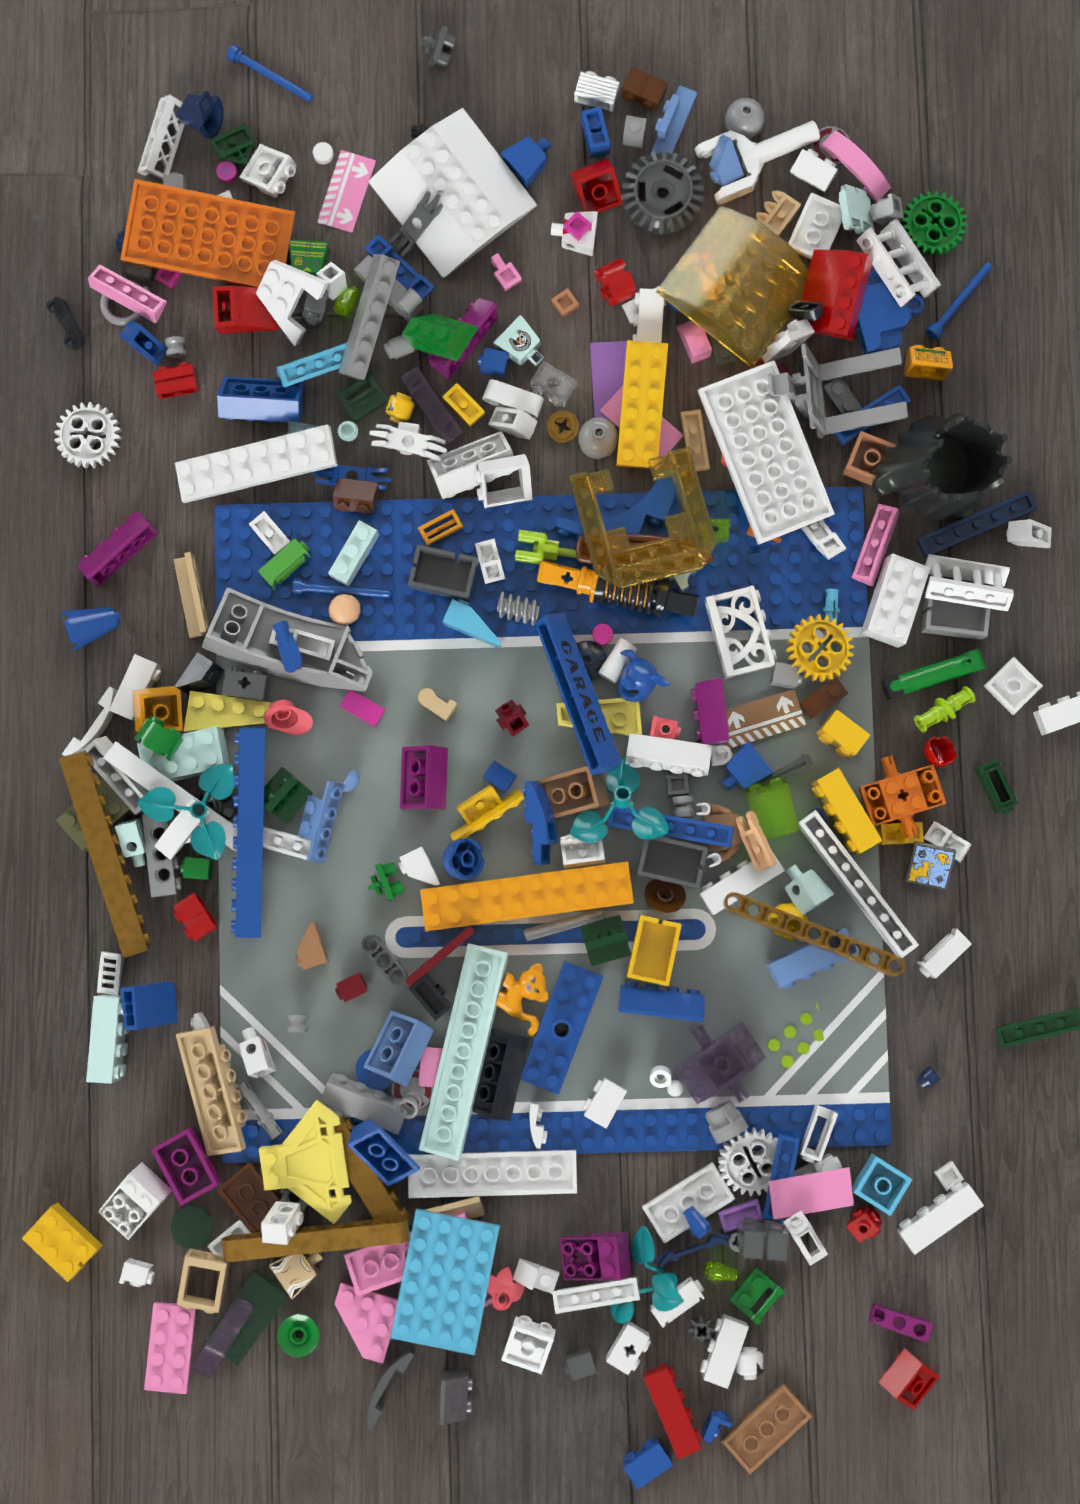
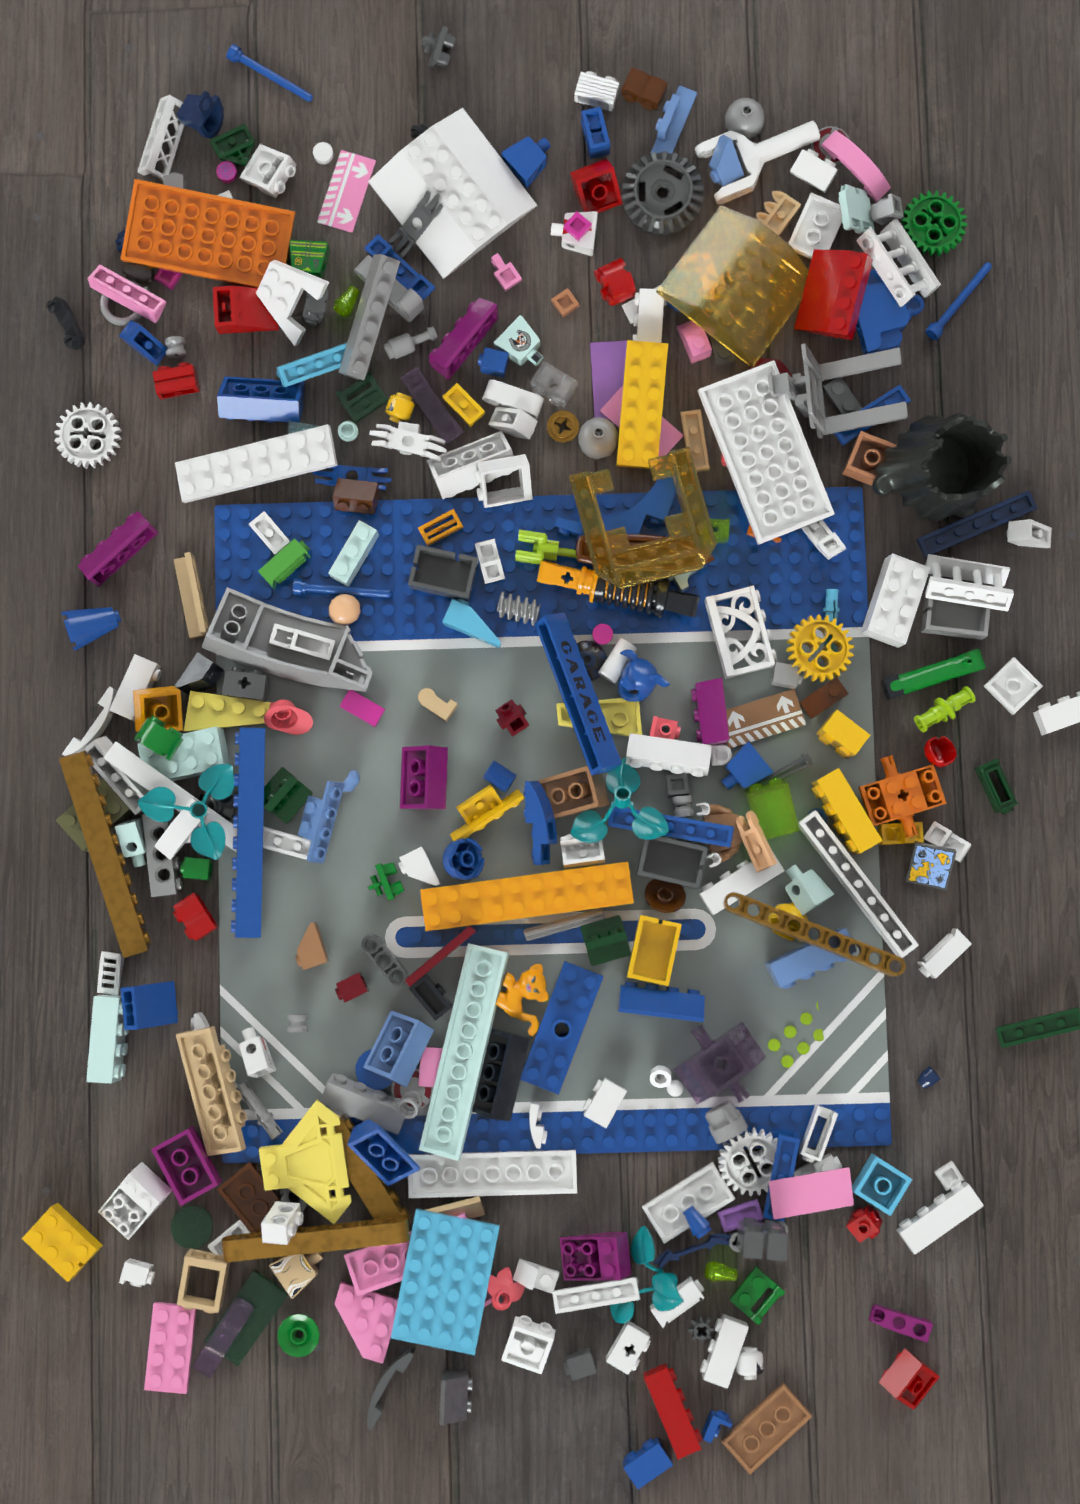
(287, 647): blue piece -> none
(336, 280): white brick -> none
(439, 335): green slope -> none
(634, 131): light grey brick -> none
(788, 340): white plate -> none
(798, 1226): white window -> none
(806, 310): black plate -> none
(876, 544): bright pink slope -> none
(928, 363): light orange slope -> none

